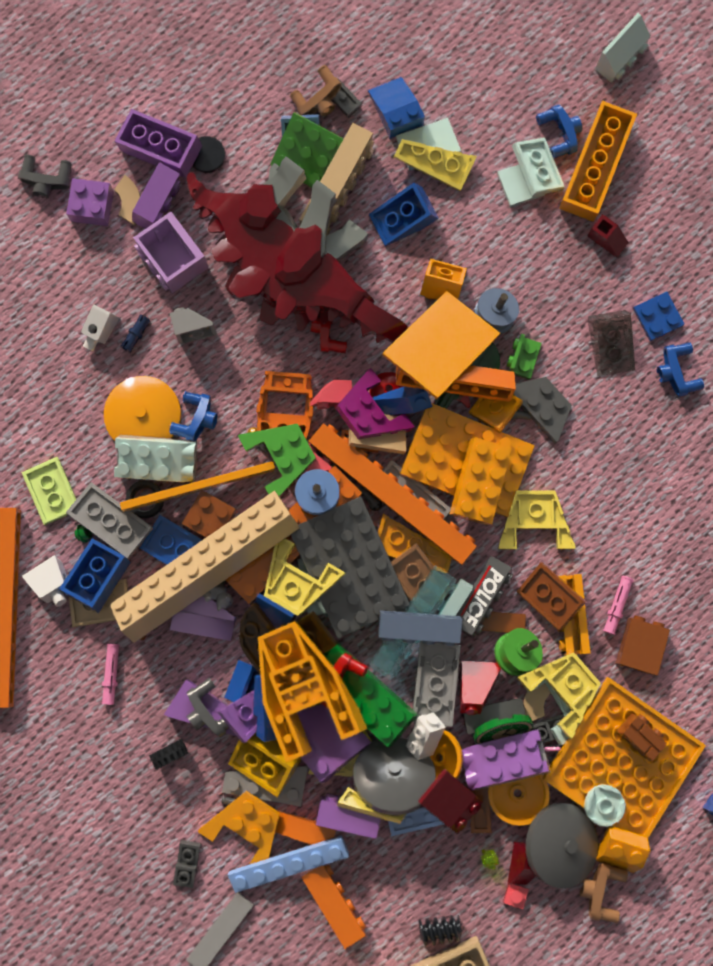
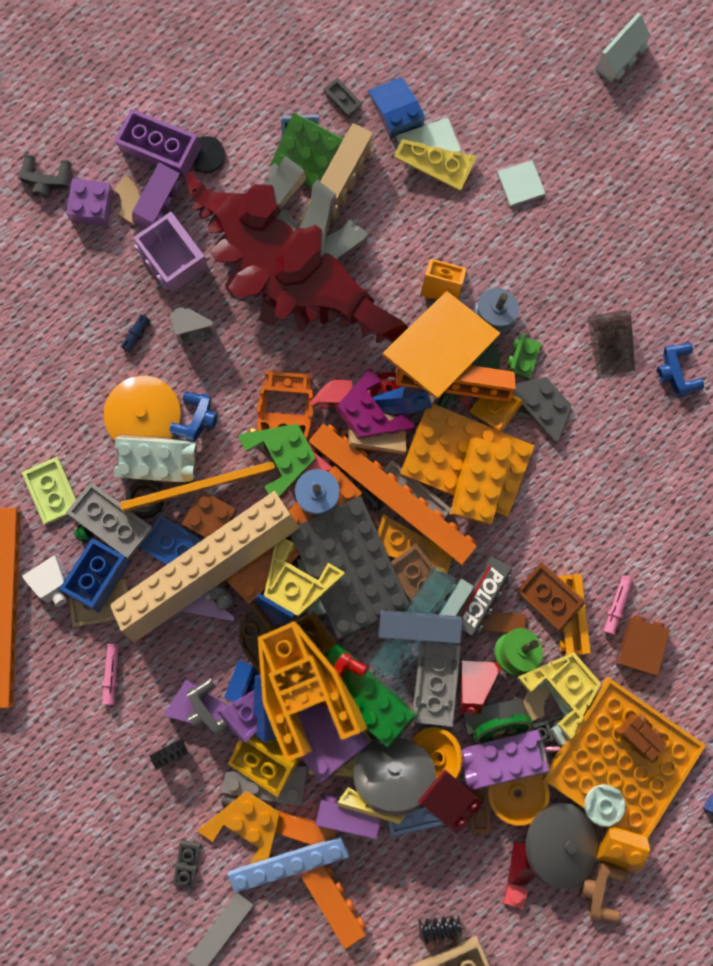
(103, 322): white torso -> none
(202, 625): lavender slope -> none
(322, 99): medium nougat connector -> none
(326, 343): red connector -> none
(403, 214): blue slope -> none
(425, 736): white brick -> none
(489, 859): clear neon green plate -> none
(535, 511): light yellow wing -> none
(538, 166): light aqua tile -> none
(569, 127): blue connector -> none
(598, 161): light orange brick -> none
(608, 236): dark red slope -> none
(658, 316): blue plate -> none

